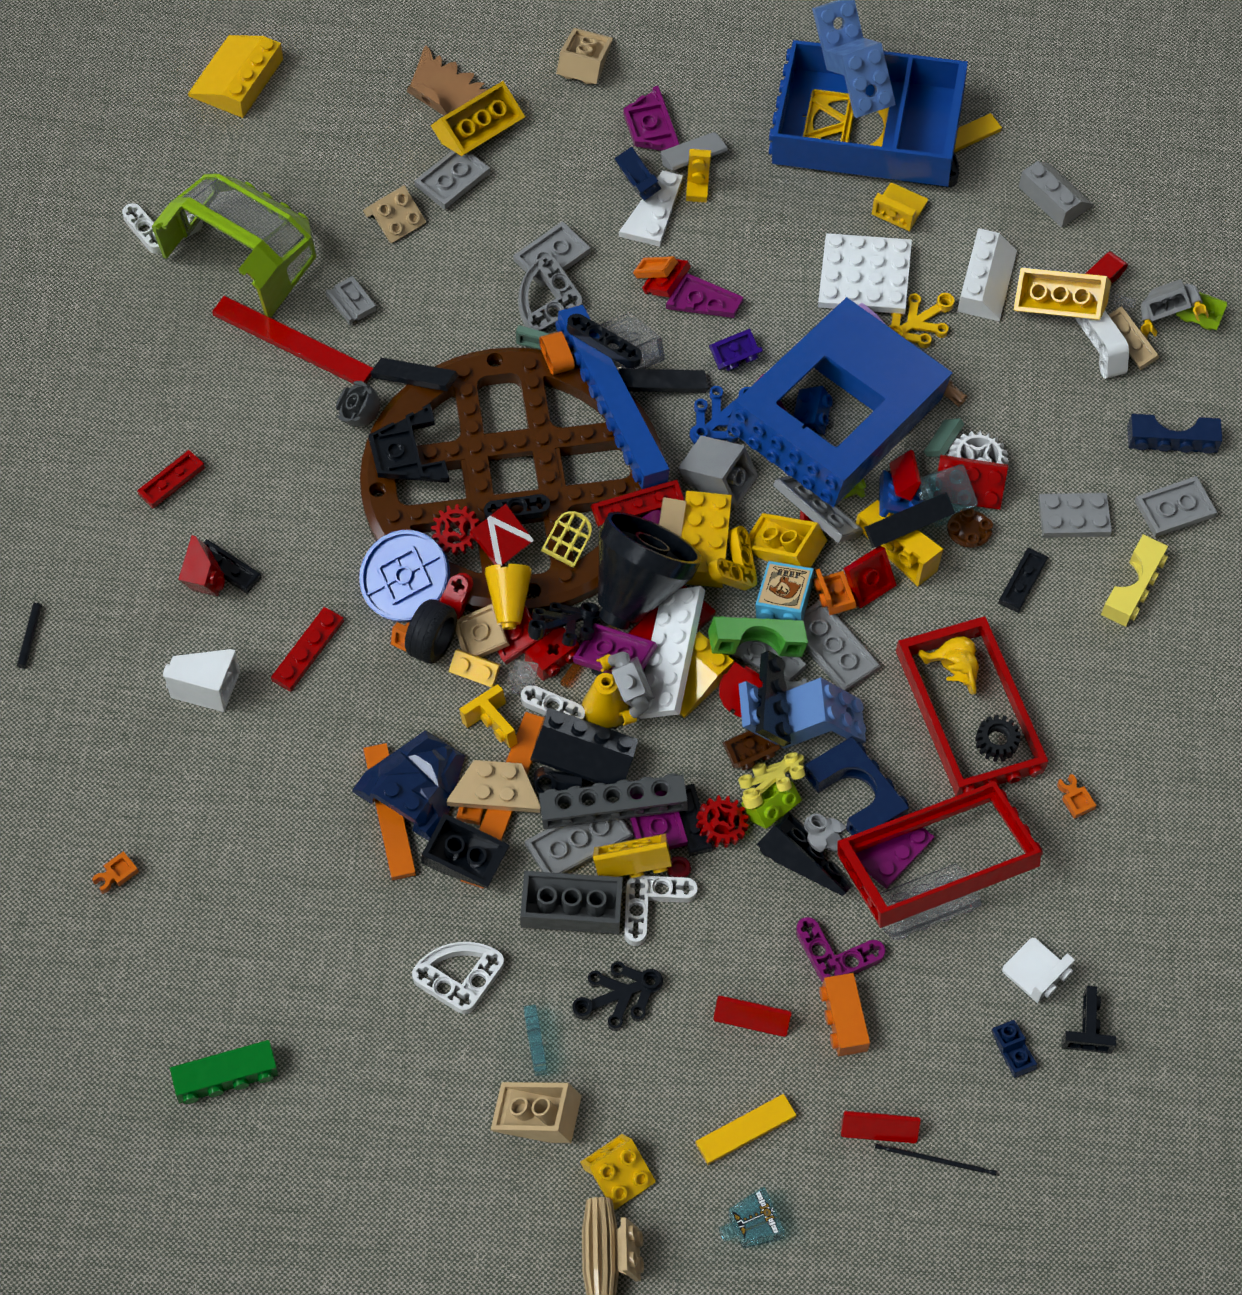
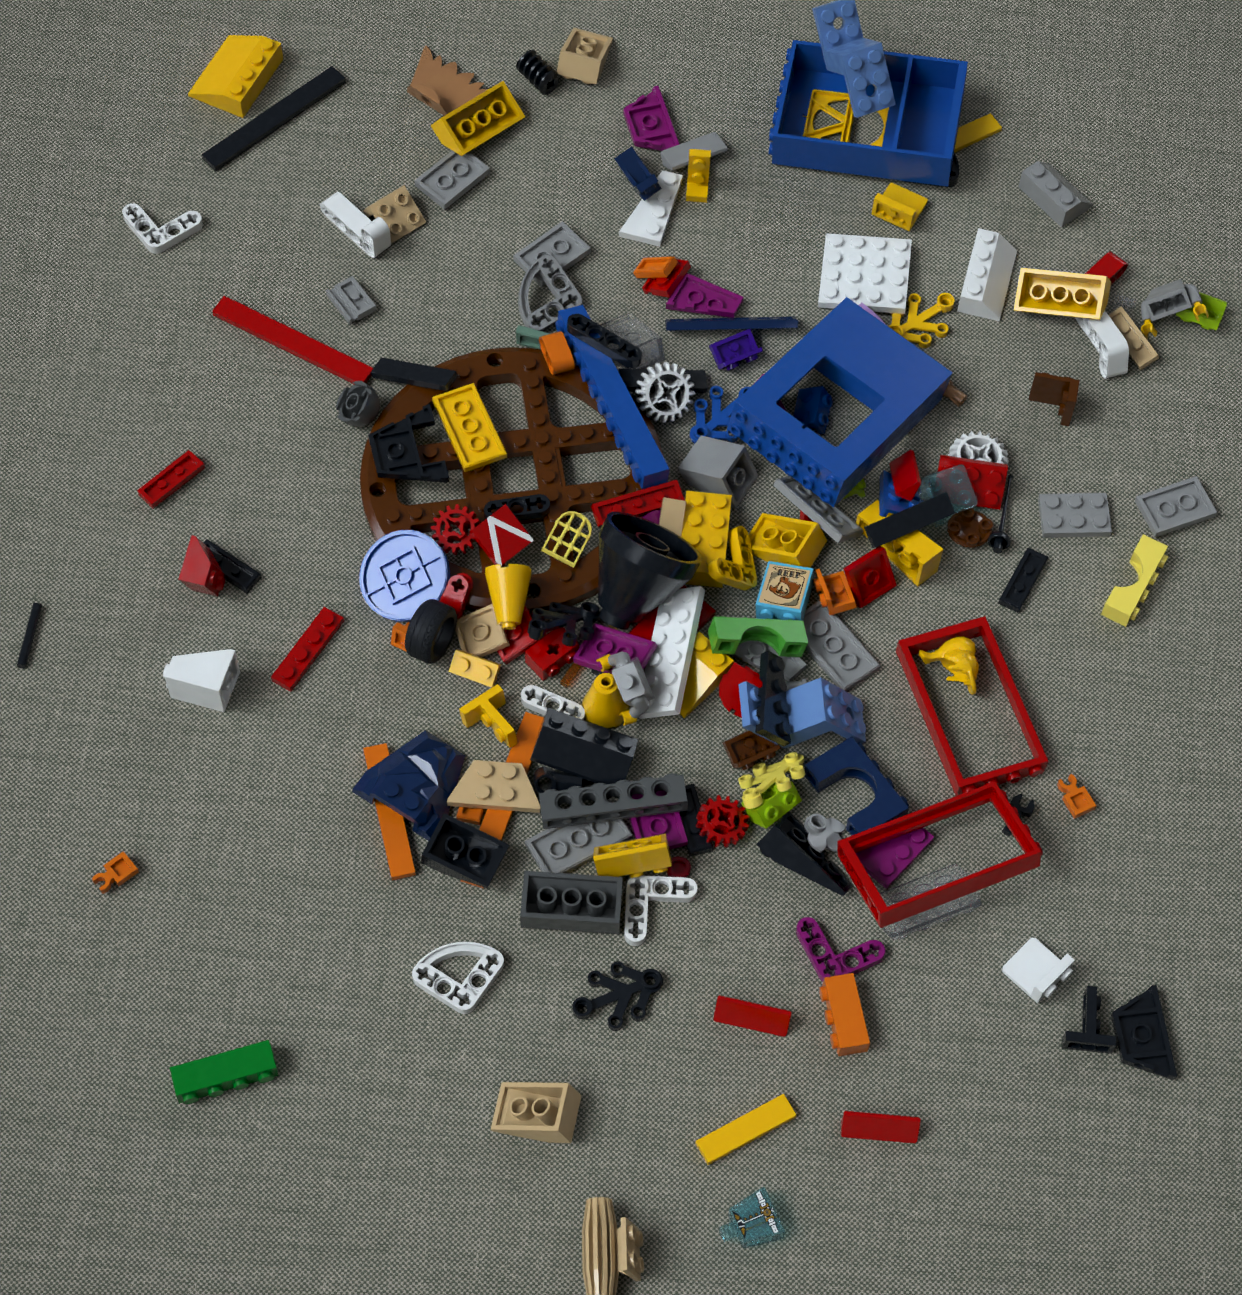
(273, 118): none -> black tile
(274, 232): lime windscreen -> none
(369, 235): none -> white beam
(469, 427): none -> yellow tile
(522, 674): clear bracket -> none
(535, 1040): clear light blue beam -> none
(538, 72): none -> black piece
(619, 1170): yellow bracket -> none
(657, 397): none -> white gear
(731, 323): none -> dark blue tile
(935, 1159): black piece -> none
(944, 437): sand green tile -> none
(1000, 540): none -> black sword
(1004, 727): black tyre -> none
(1013, 1048): dark blue slope -> none
(1027, 811): none -> black bar
(1056, 391): none -> reddish brown bracket
(1143, 1035): none -> black wing
(1148, 433): dark blue arch -> none

